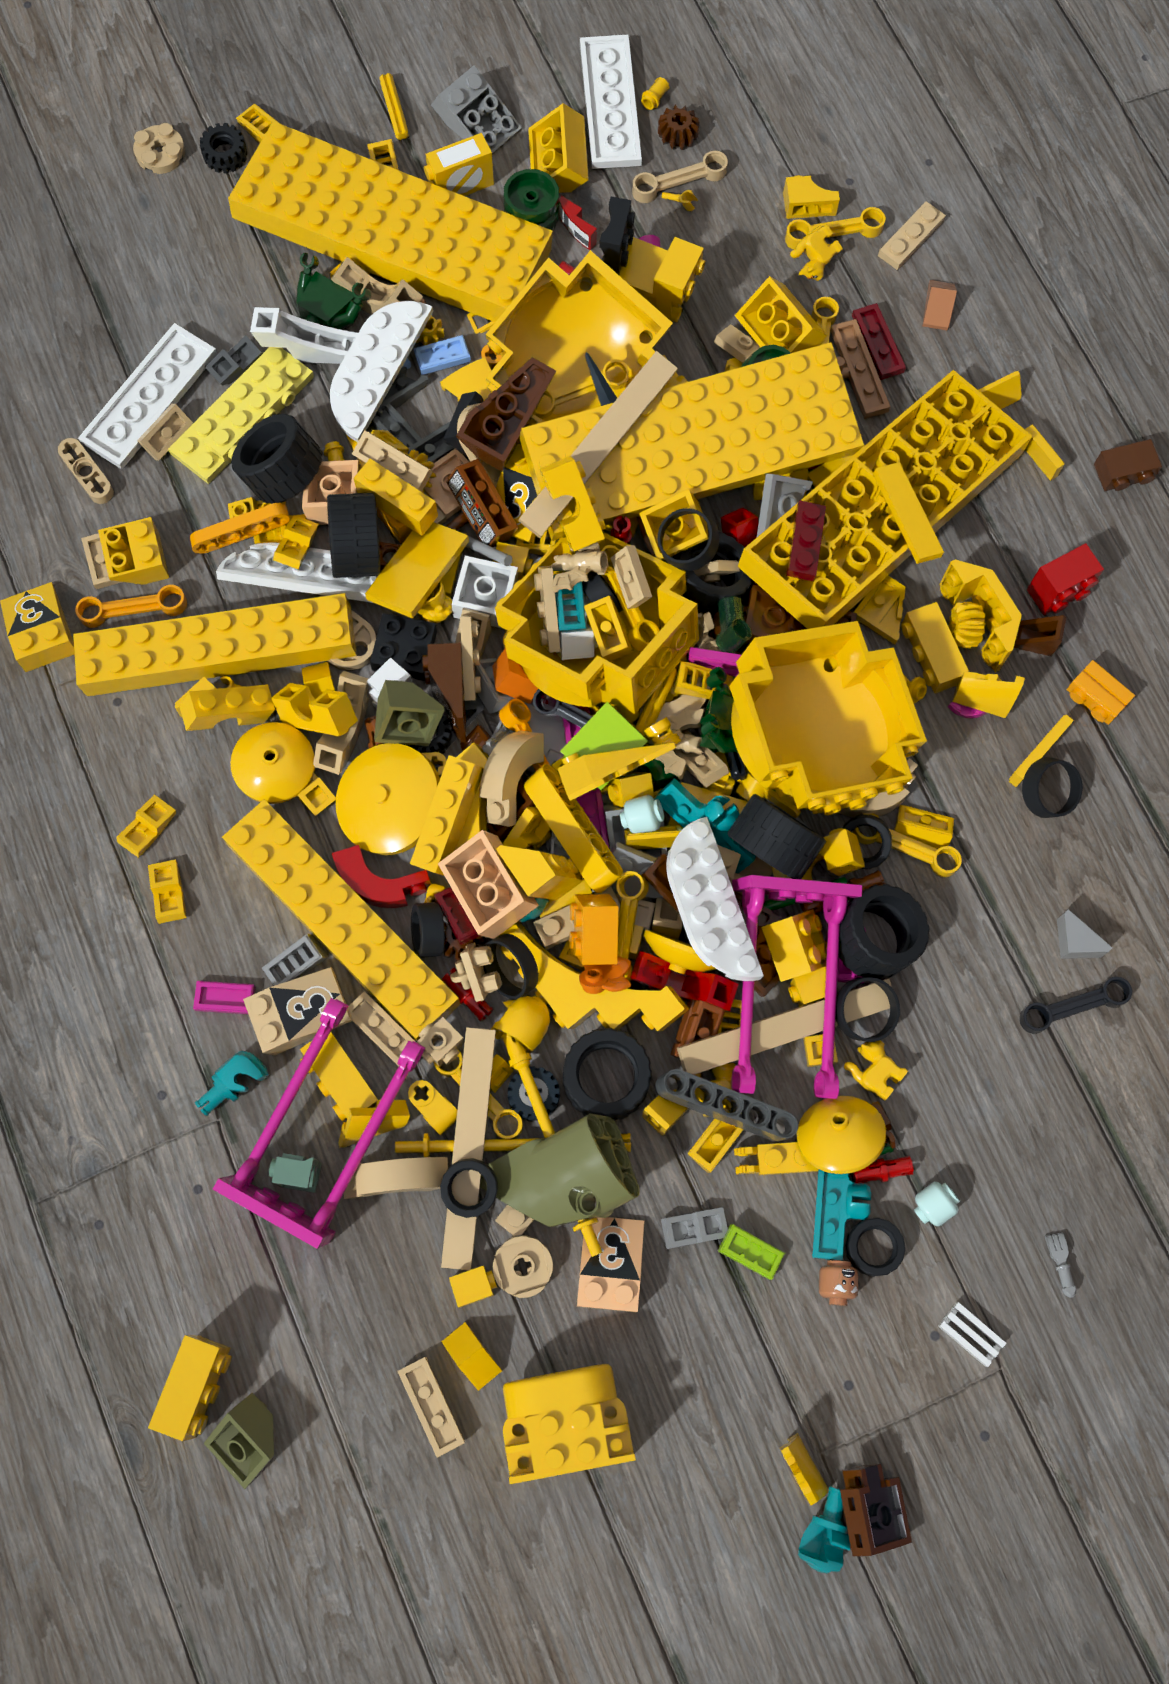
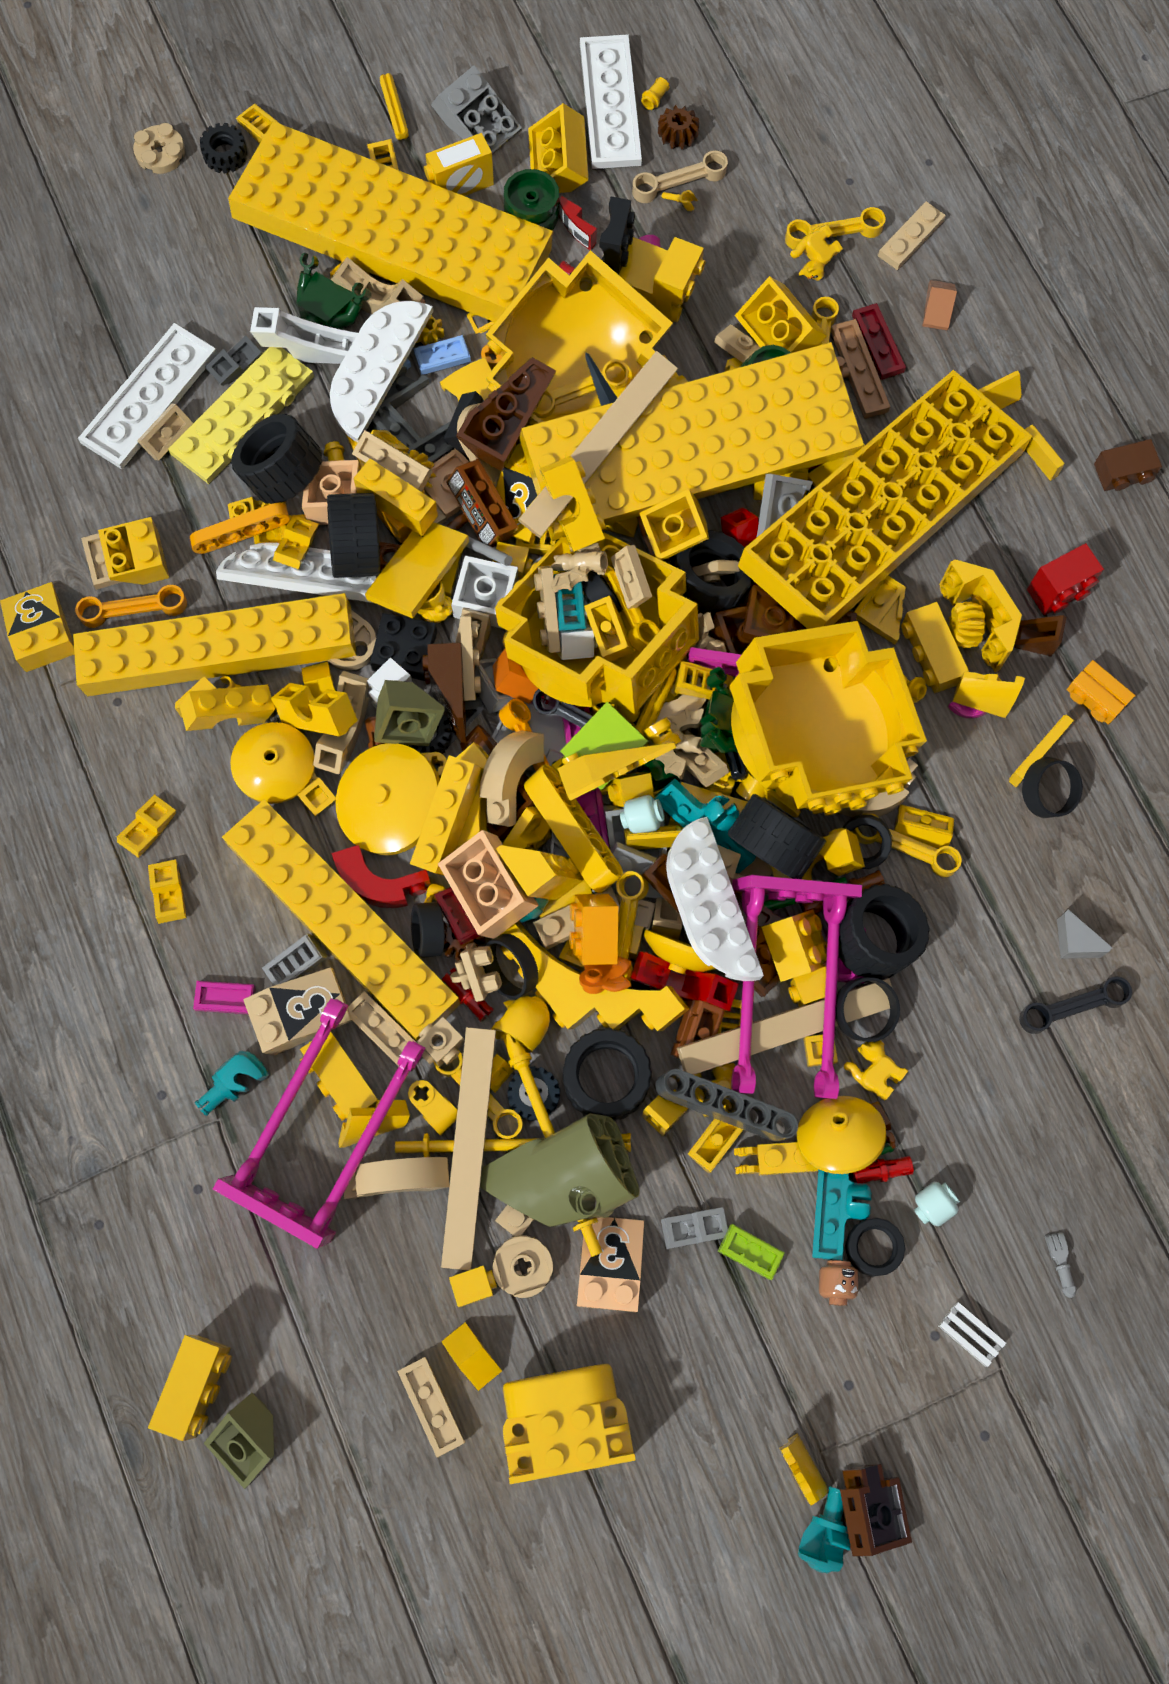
(85, 460): tan beam -> none
(295, 1172): sand green window -> none
(446, 1189): black tyre -> none
(495, 739): light grey axle -> none
(621, 530): red pin -> none
(705, 556): black tyre -> none
(734, 629): clear green piece -> none
(806, 541): dark red plate -> none
(807, 199): yellow arch -> none
(908, 513): yellow tile -> none

